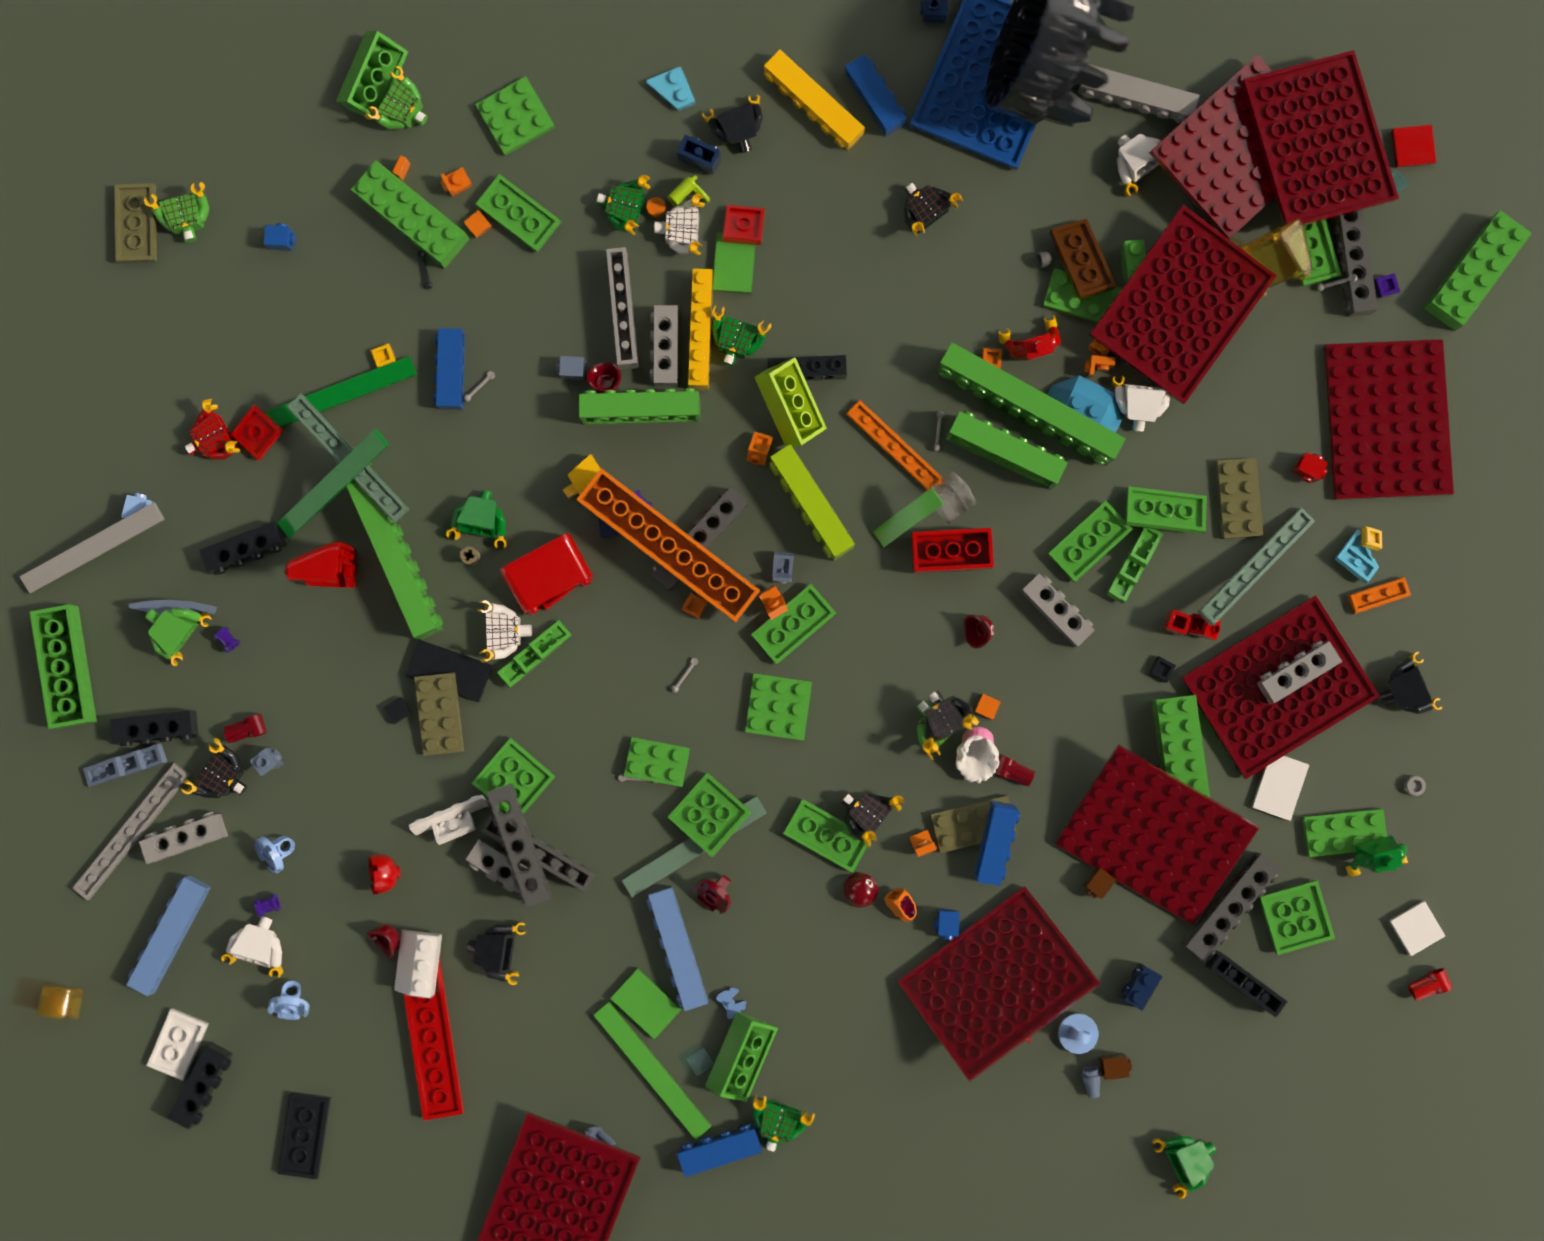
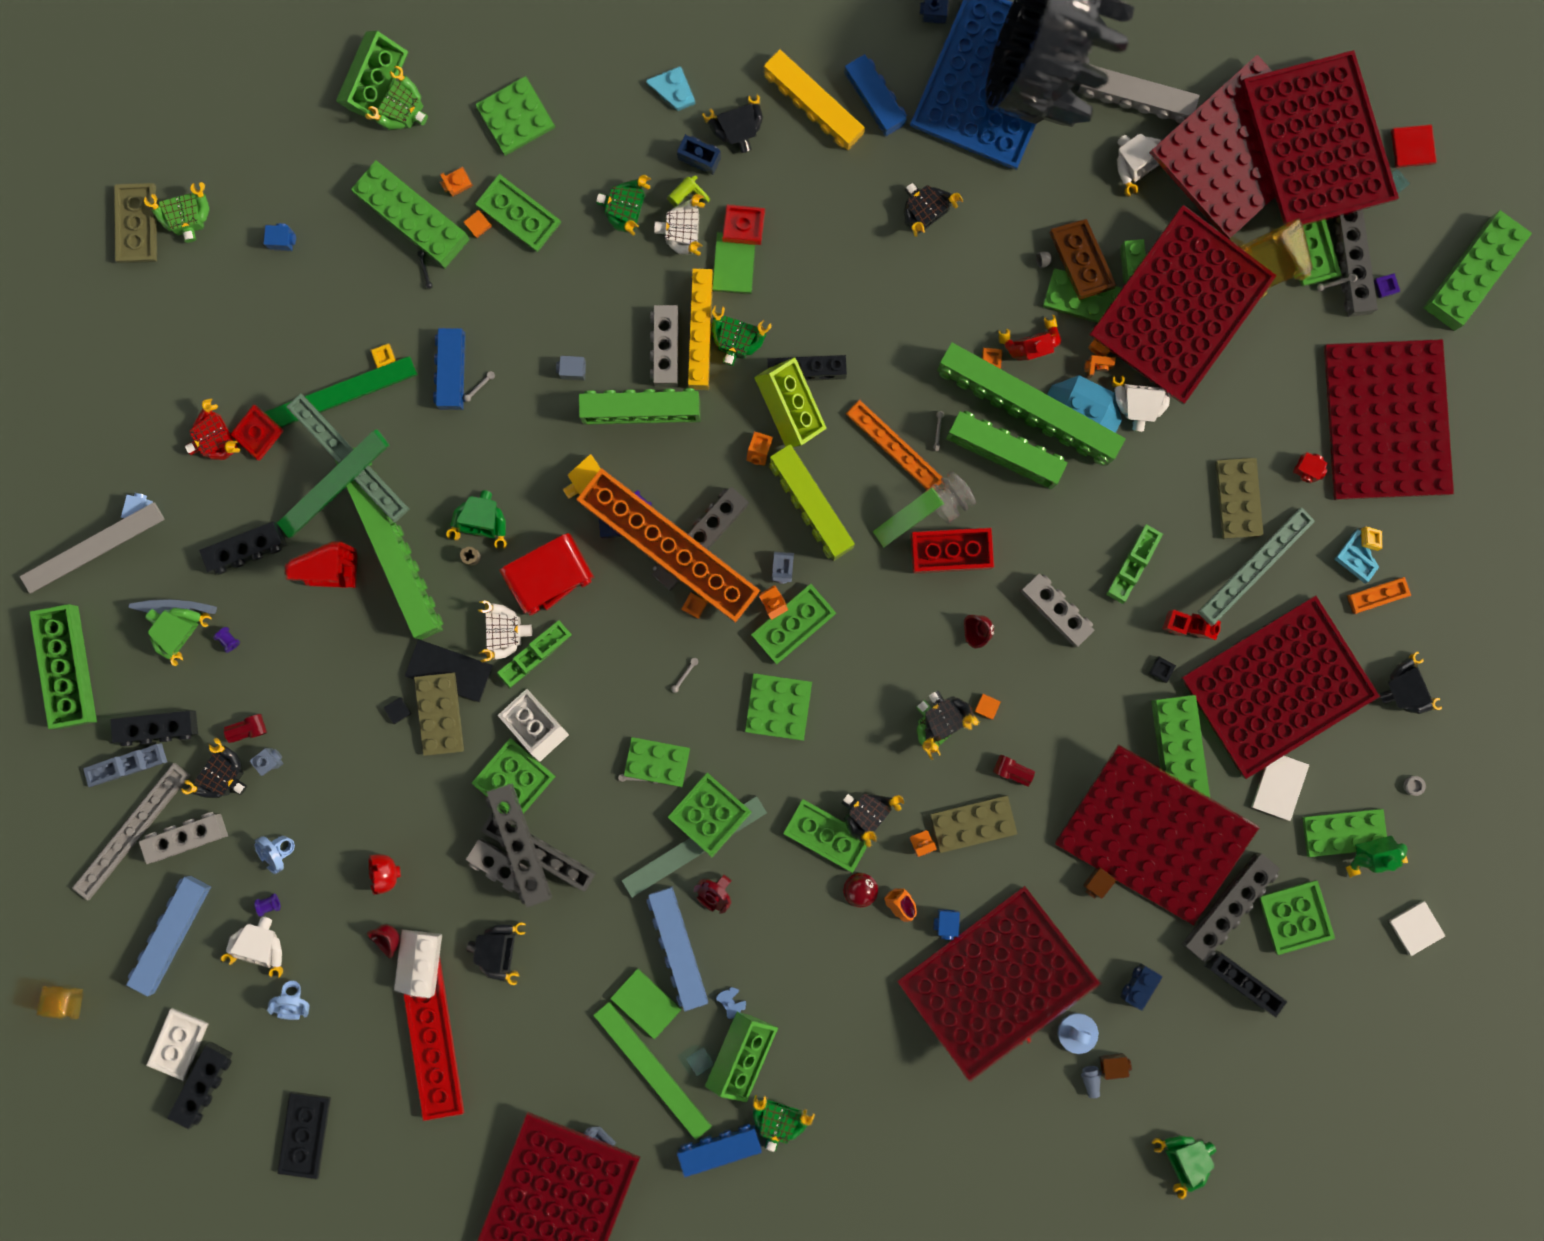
(401, 167): orange tile -> none
(450, 822): white bracket -> none
(533, 725): none -> white slope
(604, 377): dark red helmet -> none
(622, 308): light grey brick -> none
(656, 207): orange tile -> none
(977, 755): white hair -> none
(996, 843): blue brick -> none
(1089, 541): bright green plate -> none
(1166, 510): bright green plate -> none
(1326, 657): light grey brick -> none
(1434, 983): red piece -> none

